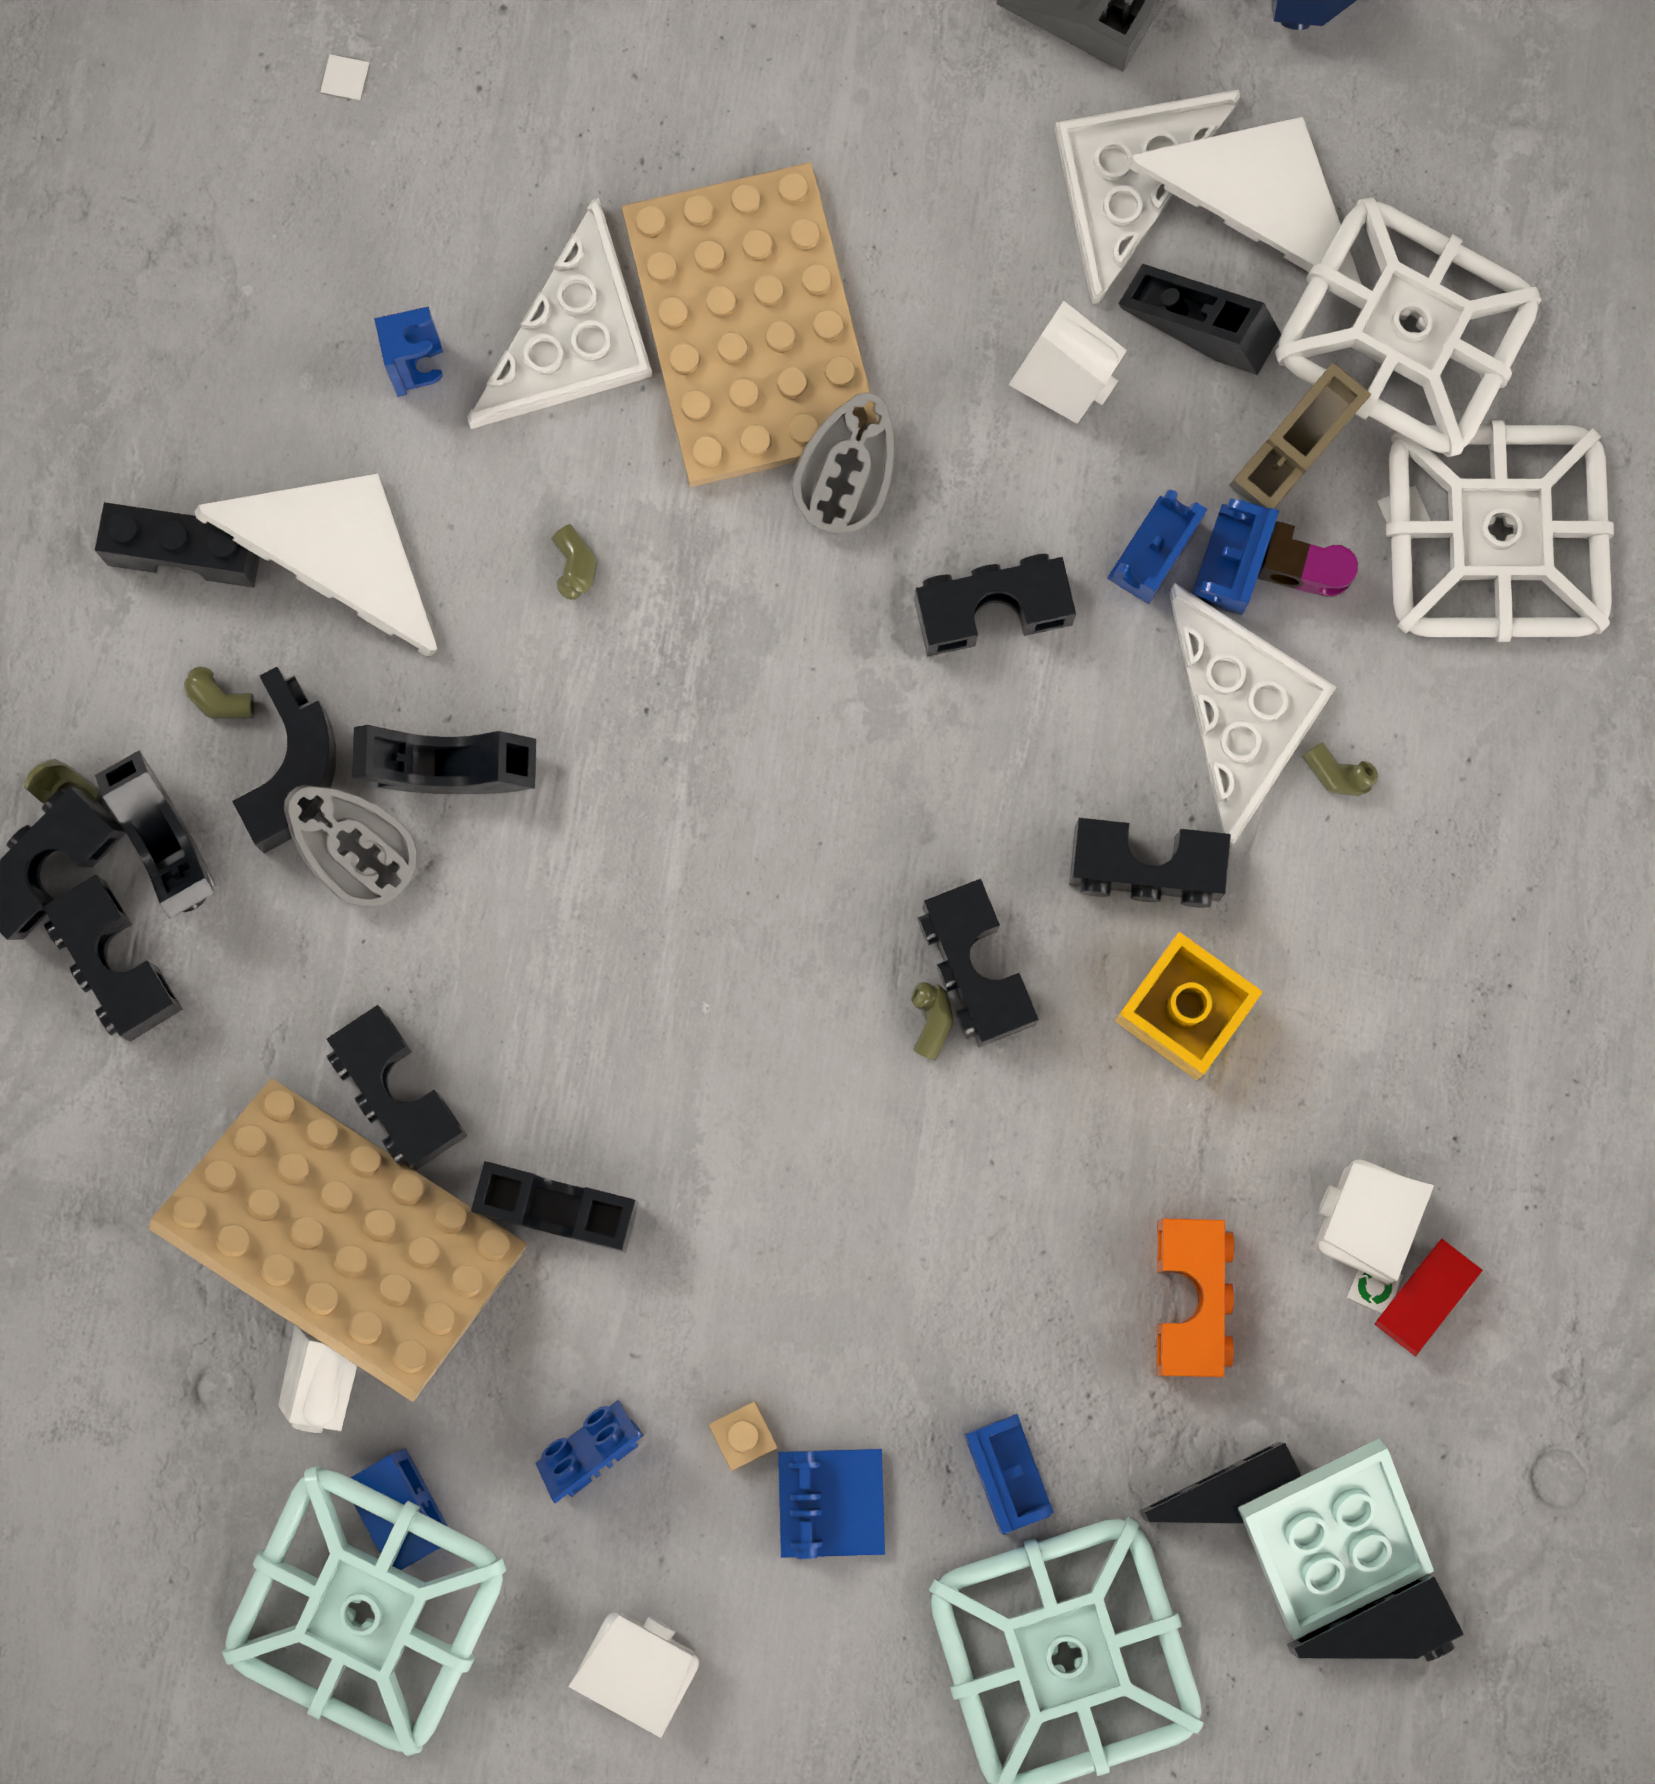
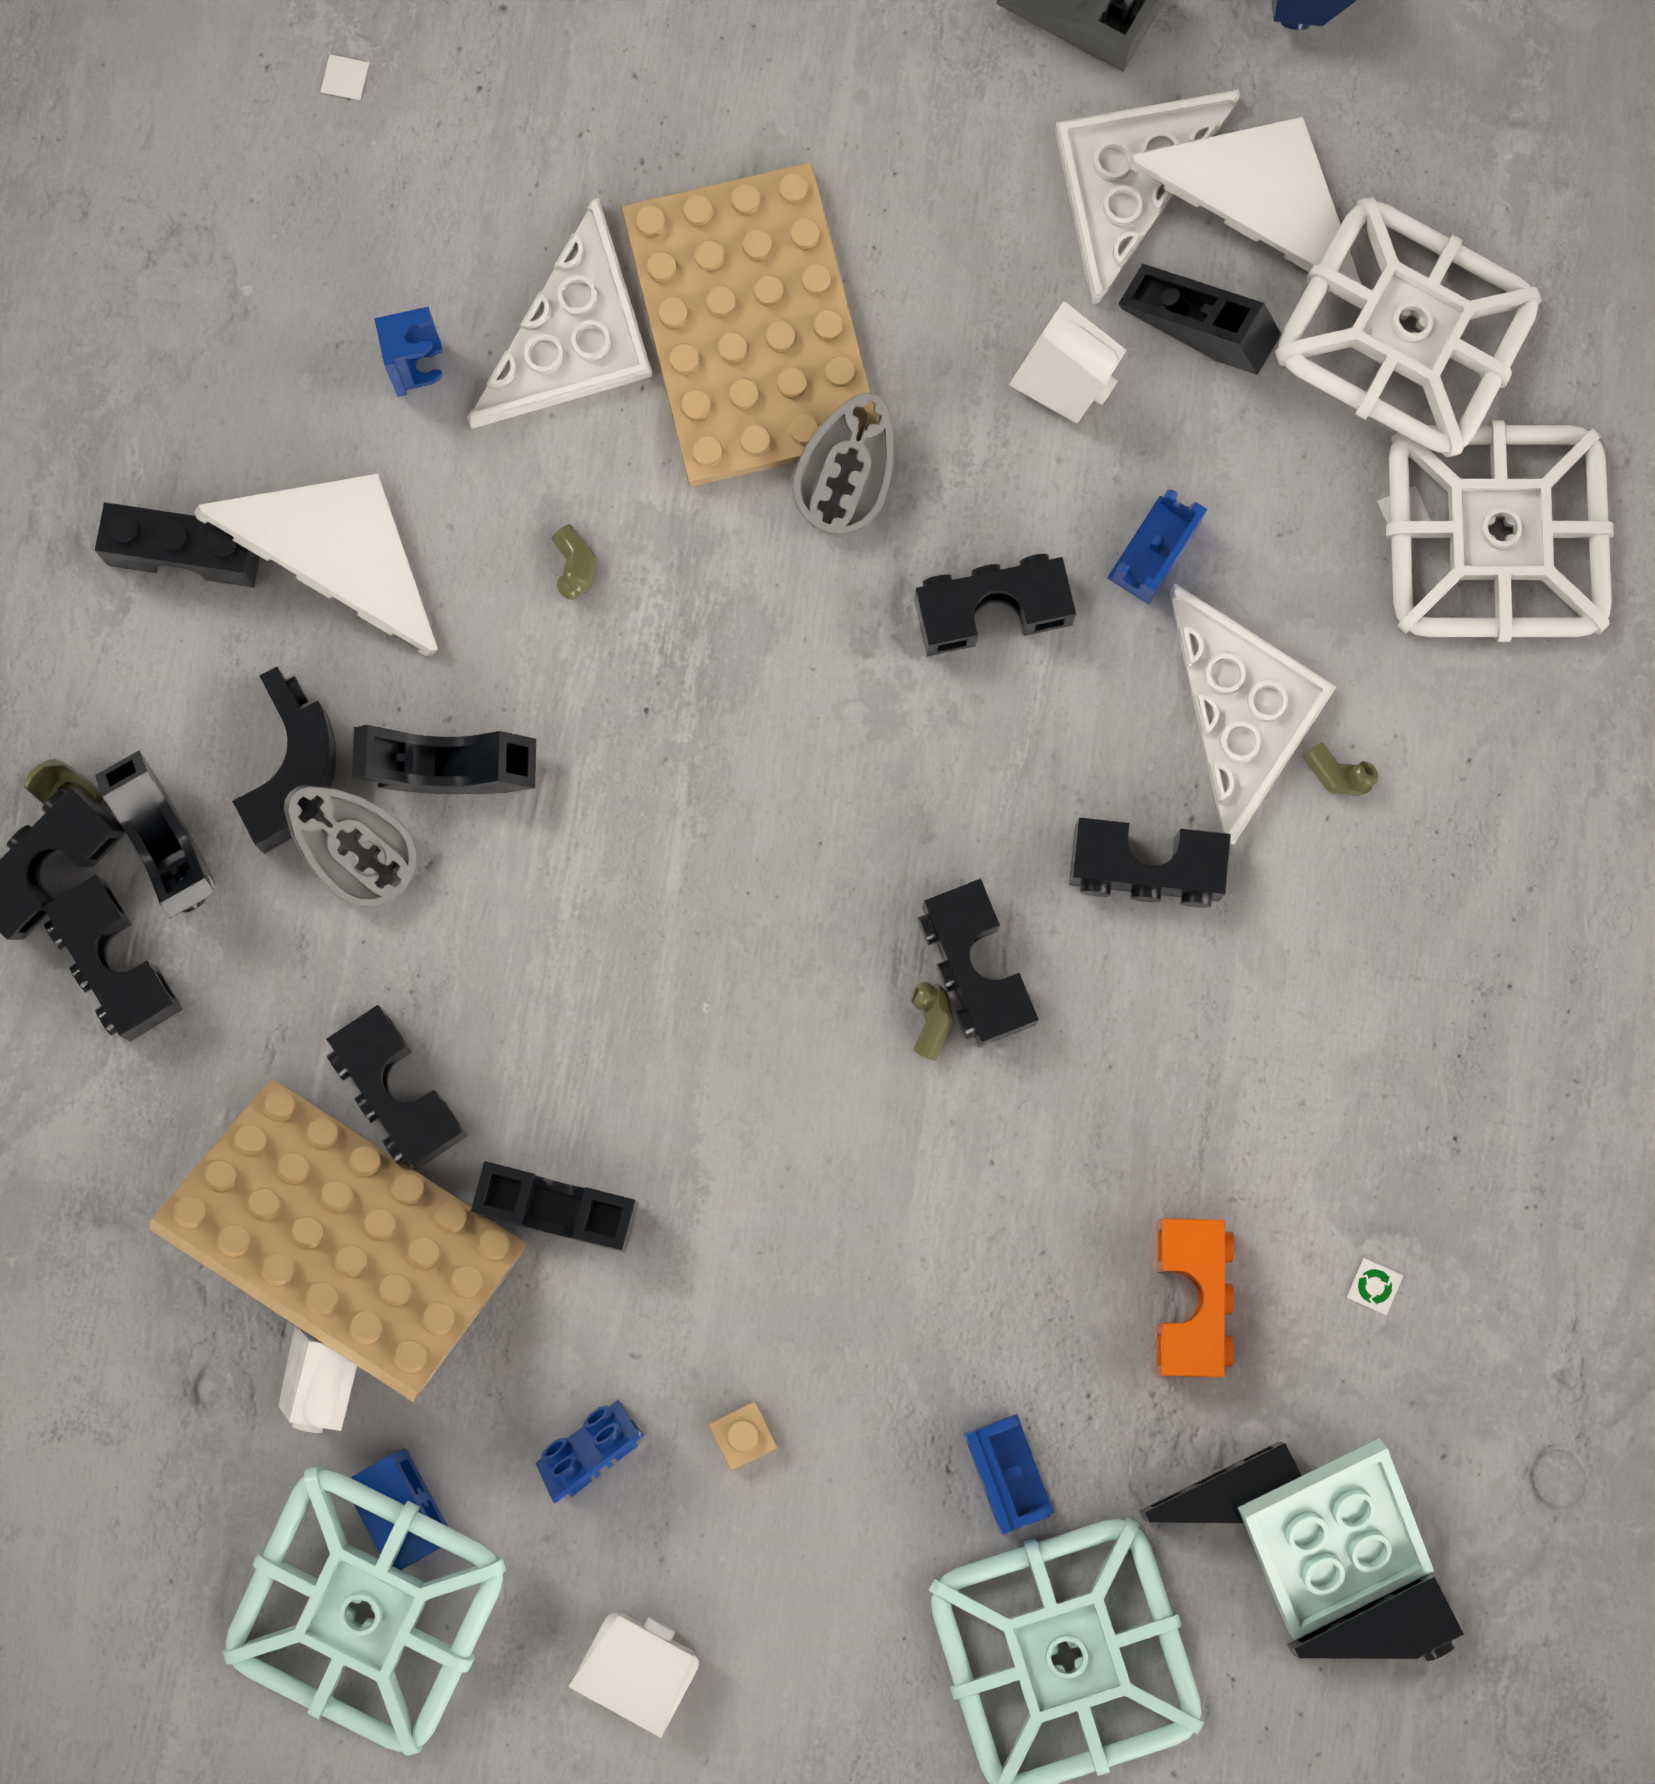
(212, 701): olive arm -> none
(831, 1503): blue hinge -> none
(1188, 1006): yellow brick -> none
(1234, 555): blue hinge -> none
(1300, 438): dark tan slope -> none
(1307, 566): leg -> none
(1372, 1219): white torso -> none
(1428, 1297): red slope -> none

